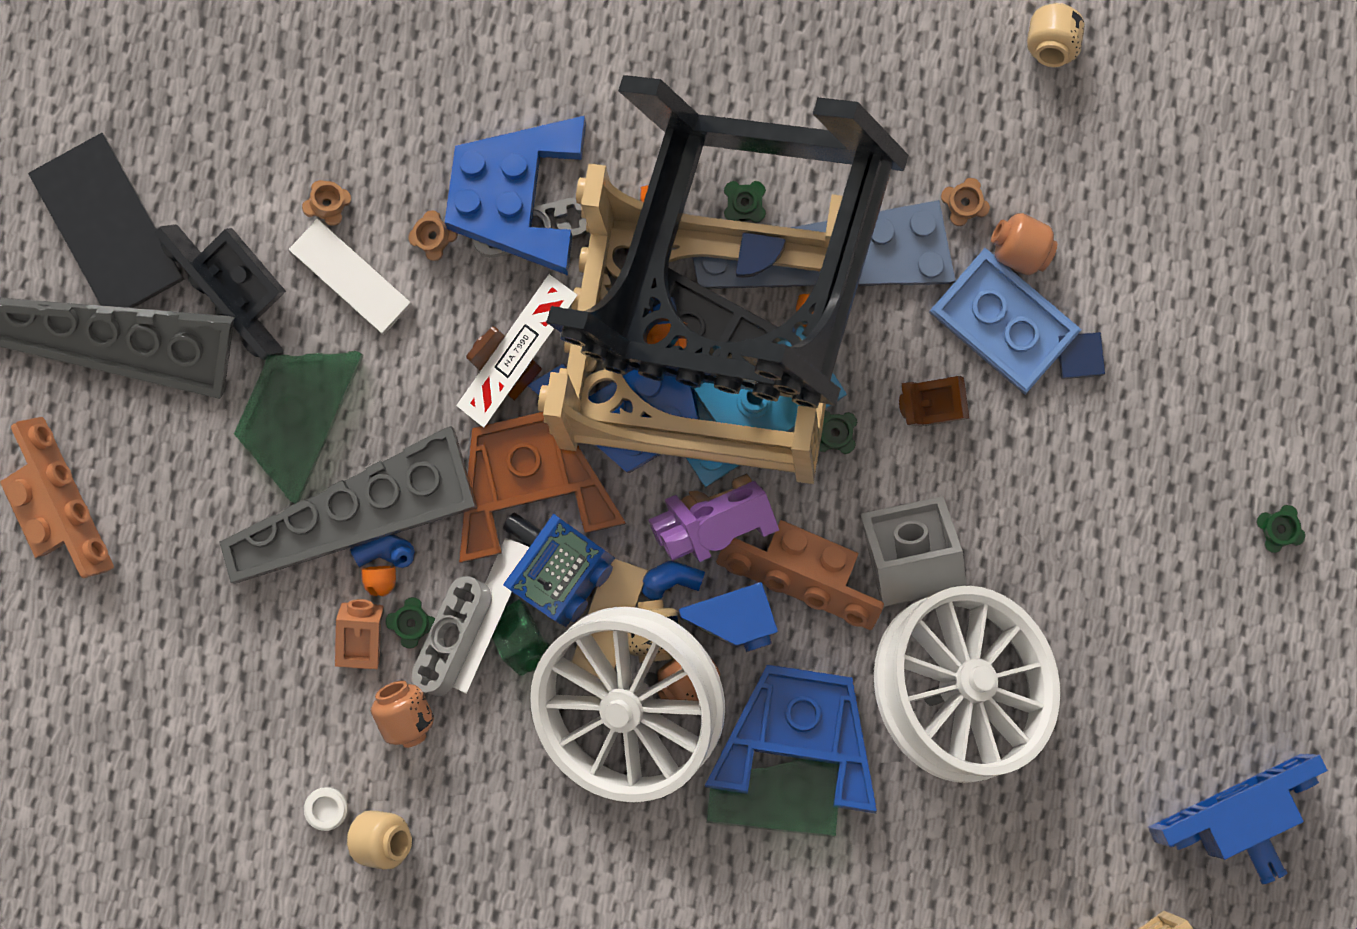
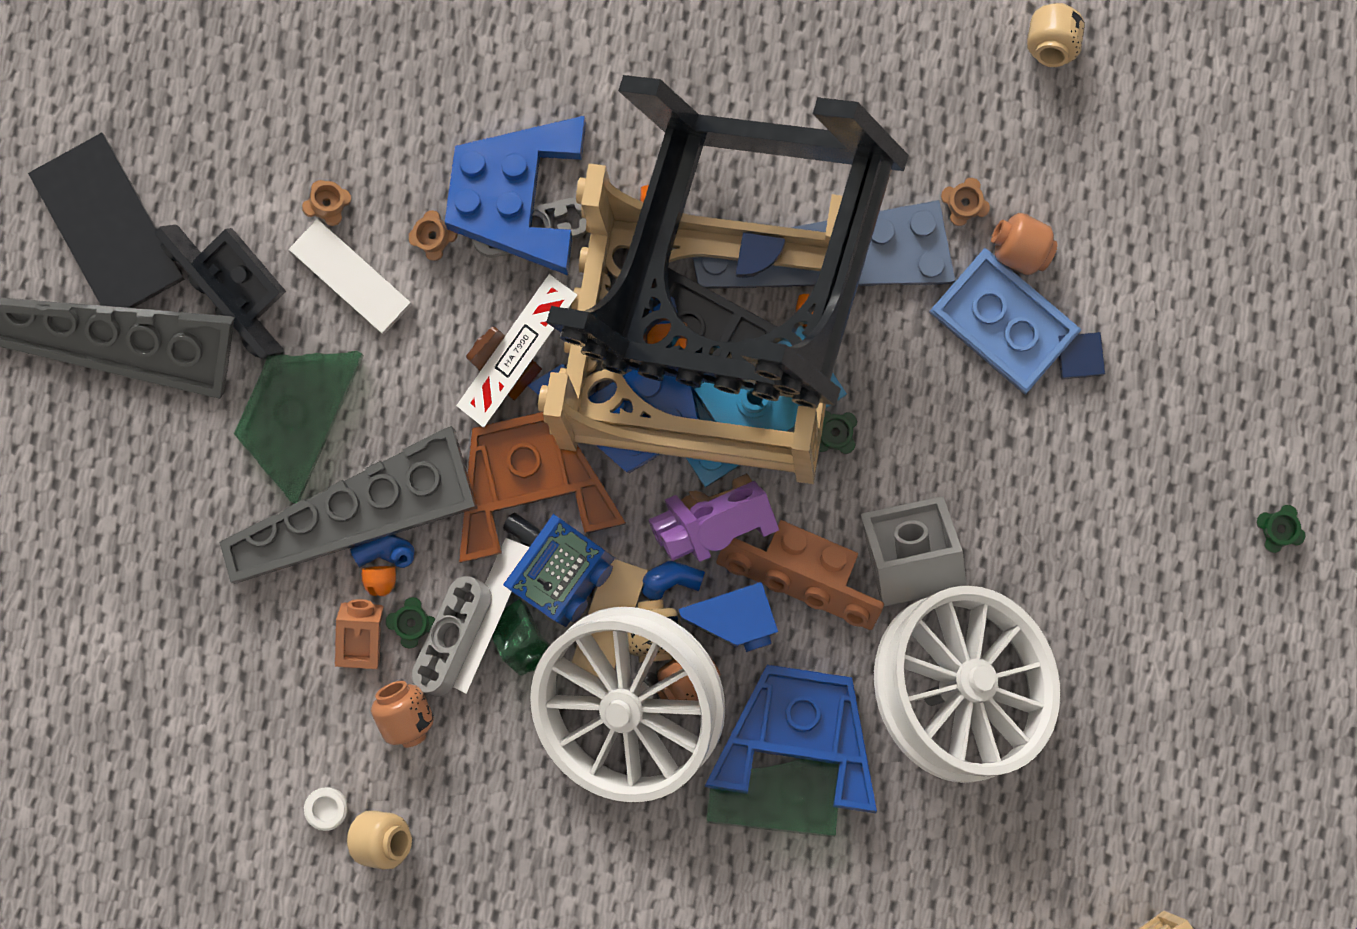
(50, 502): nougat bracket -> none
(752, 192): dark green plate -> none
(934, 401): reddish brown bracket -> none
(1245, 816): blue brick -> none

